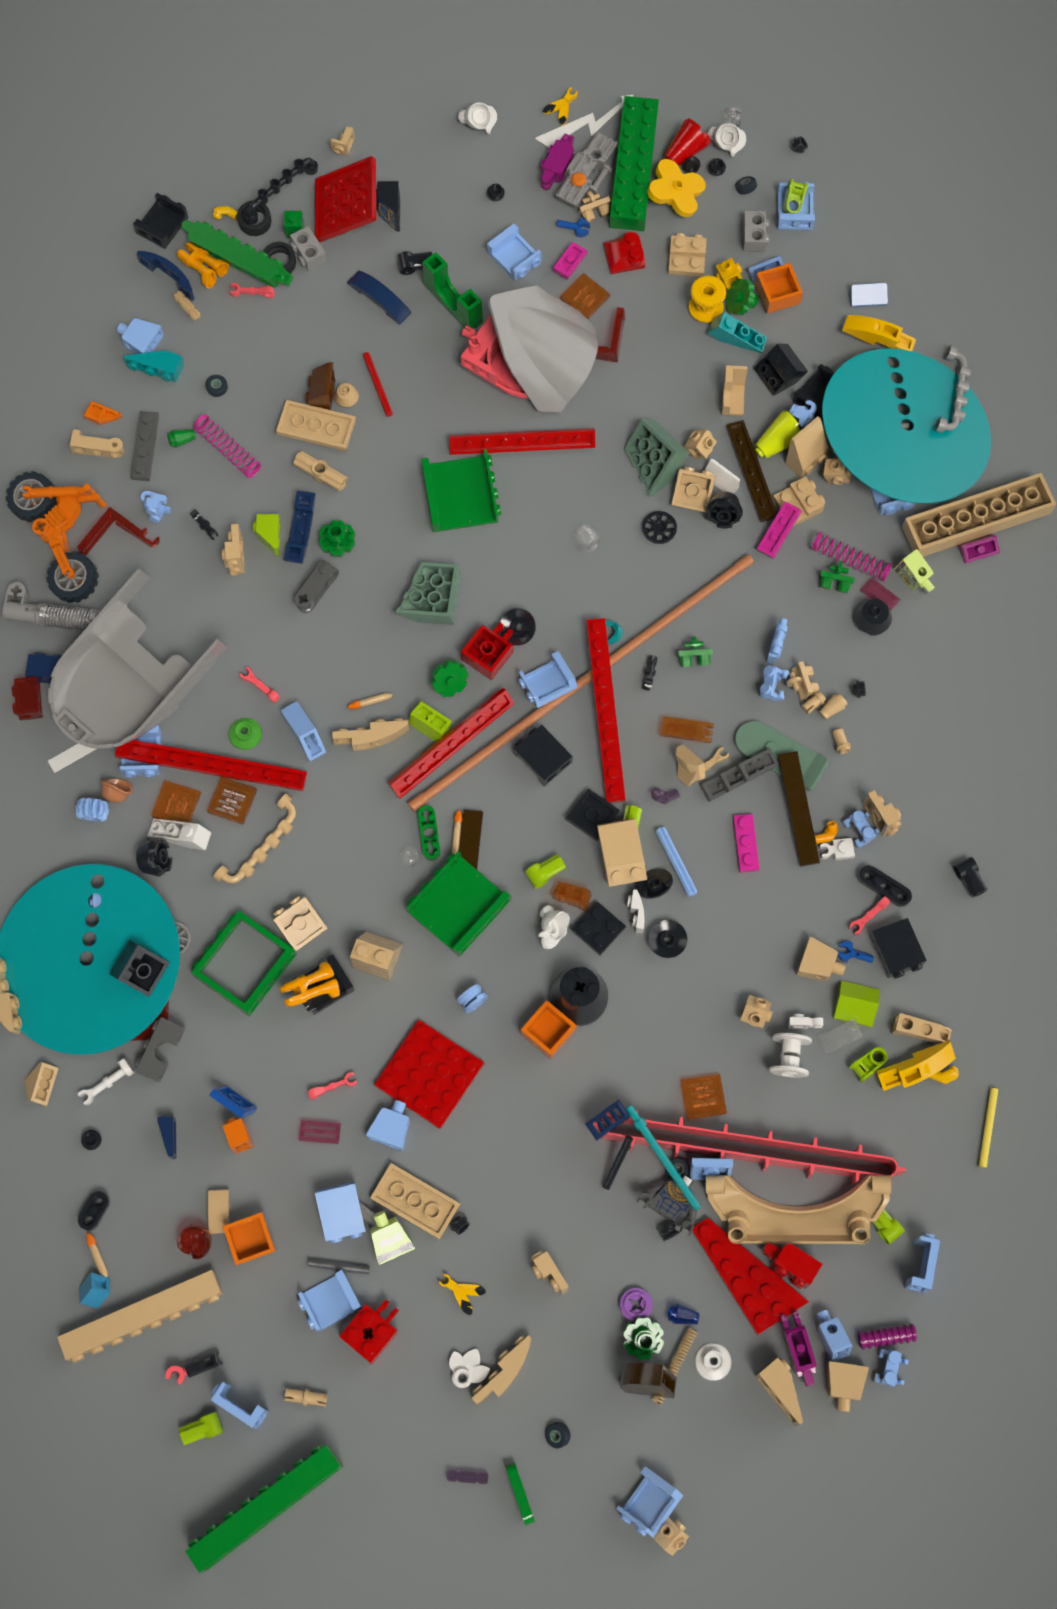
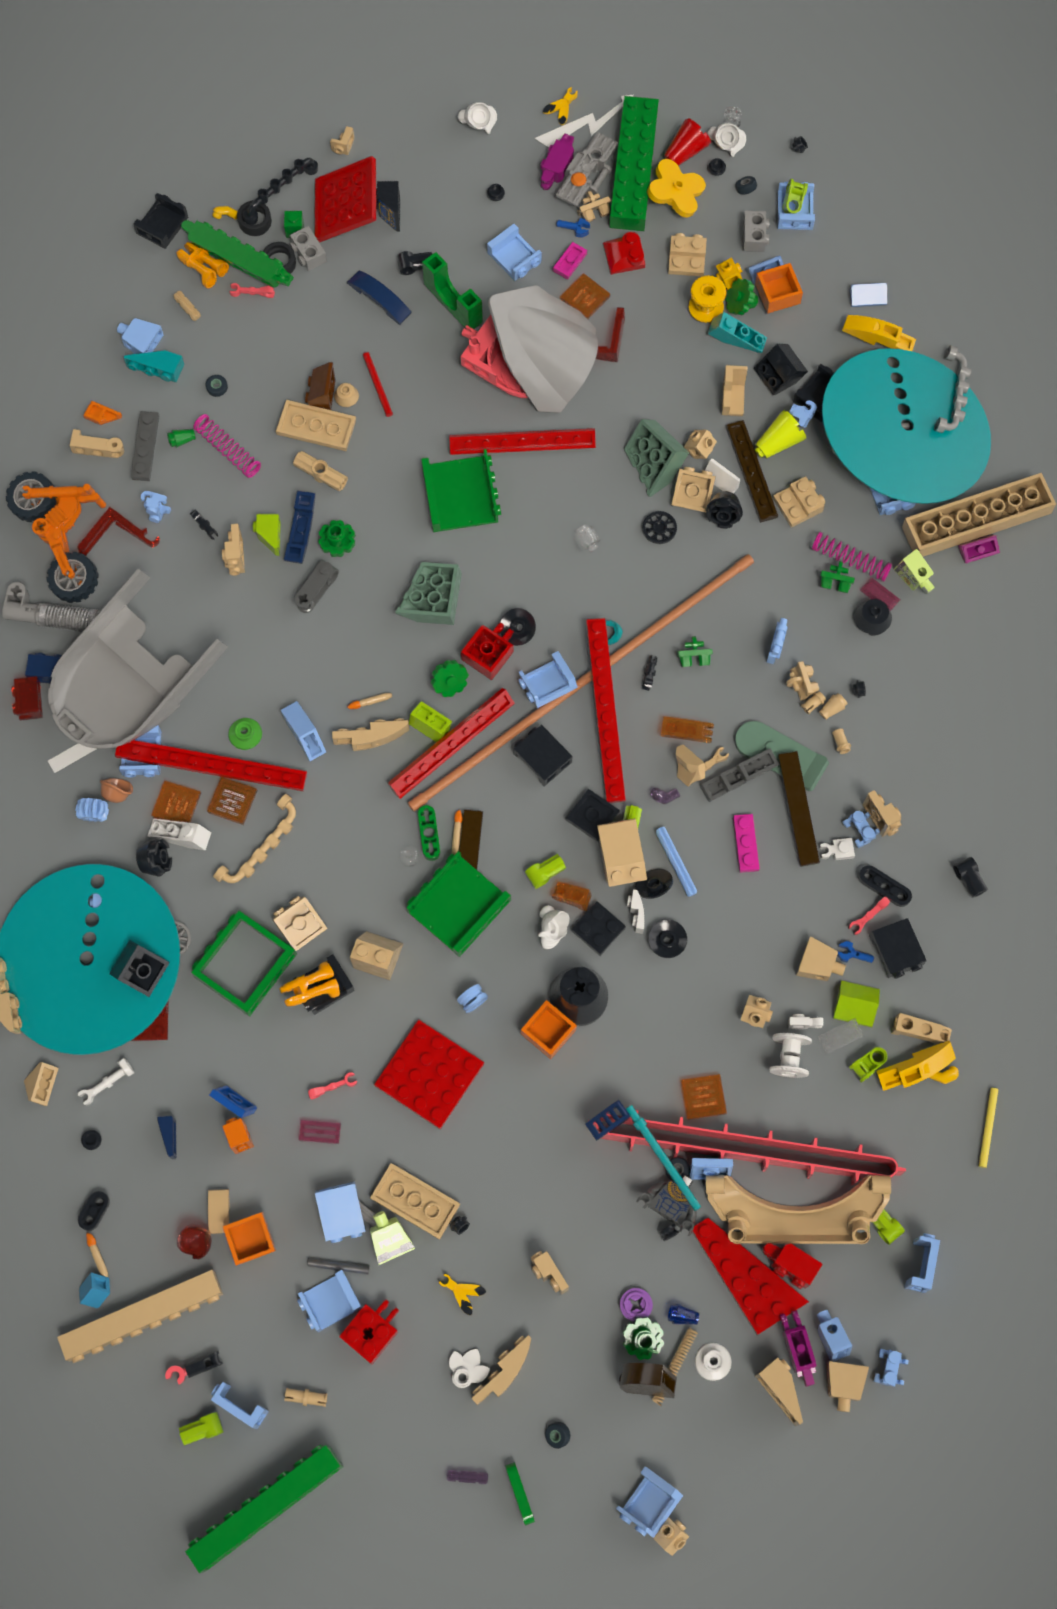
(150, 1064): dark grey arch -> none
(153, 261): dark blue slope -> none
(271, 694): coral piece -> none
(390, 1127): light blue torso -> none
(617, 1162): black bar -> none
(691, 164): black plate -> none
(770, 677): light blue piece -> none
(779, 530): dark pink plate -> none
(807, 449): tan slope -> none
(829, 833): light orange arm -> none
(836, 472): tan brick -> none
(887, 1336): magenta piece -> none

